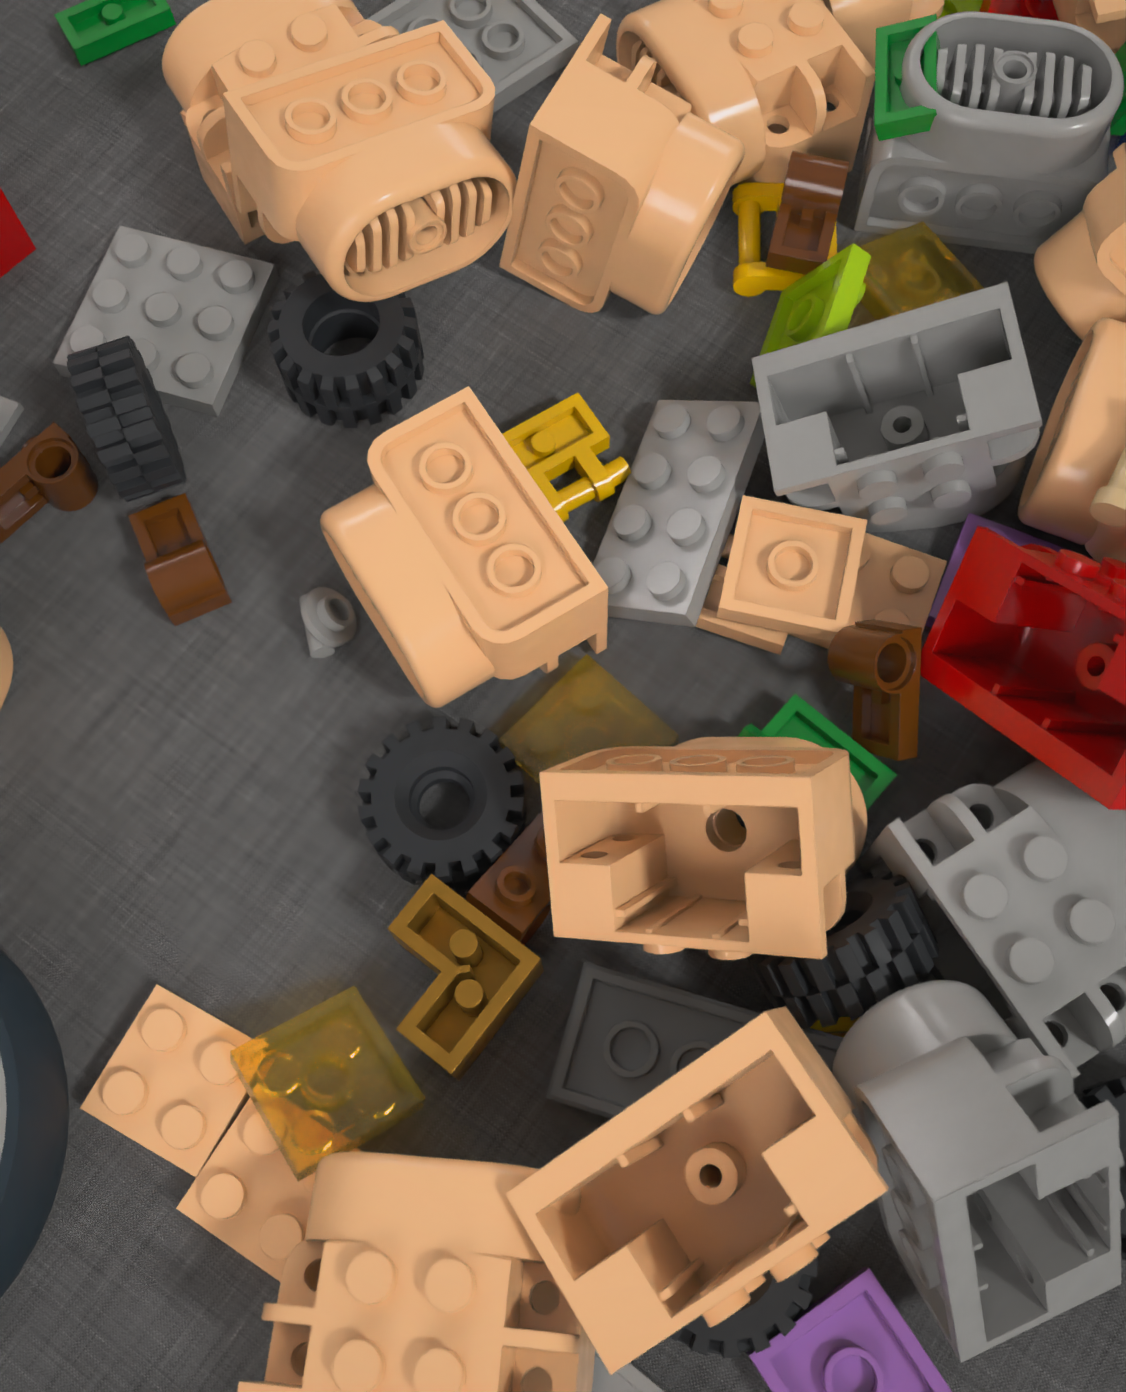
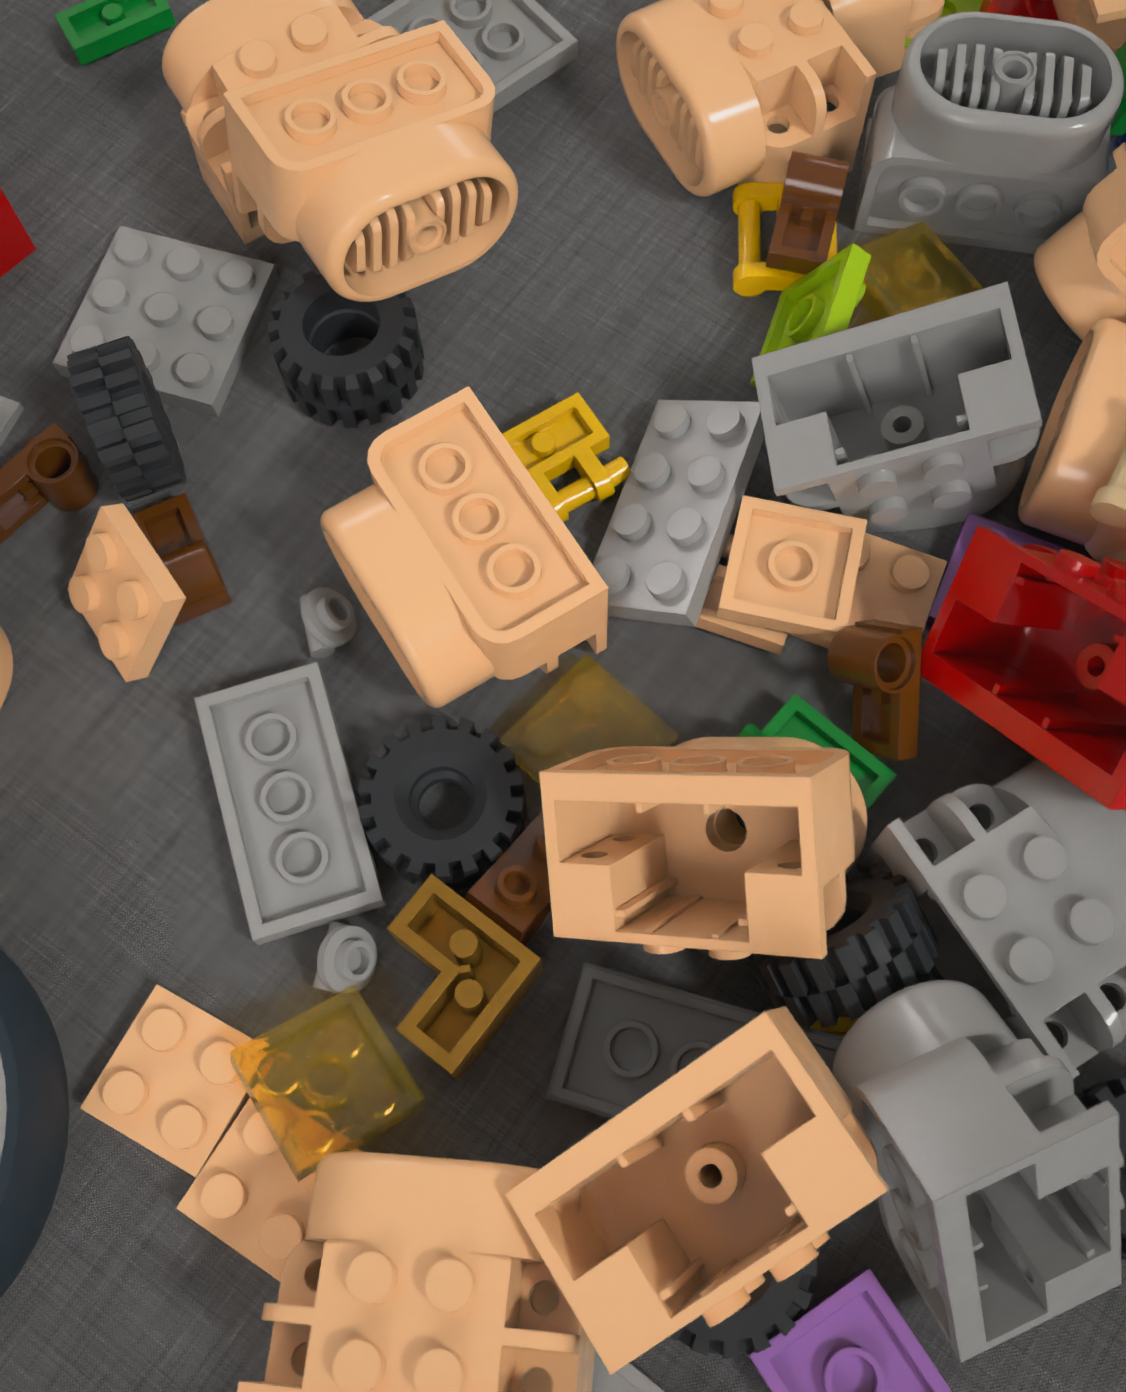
(125, 592): none -> light nougat plate
(288, 803): none -> light grey plate
(345, 959): none -> light grey plate
(615, 185): light nougat brick -> none
(891, 113): green plate -> none

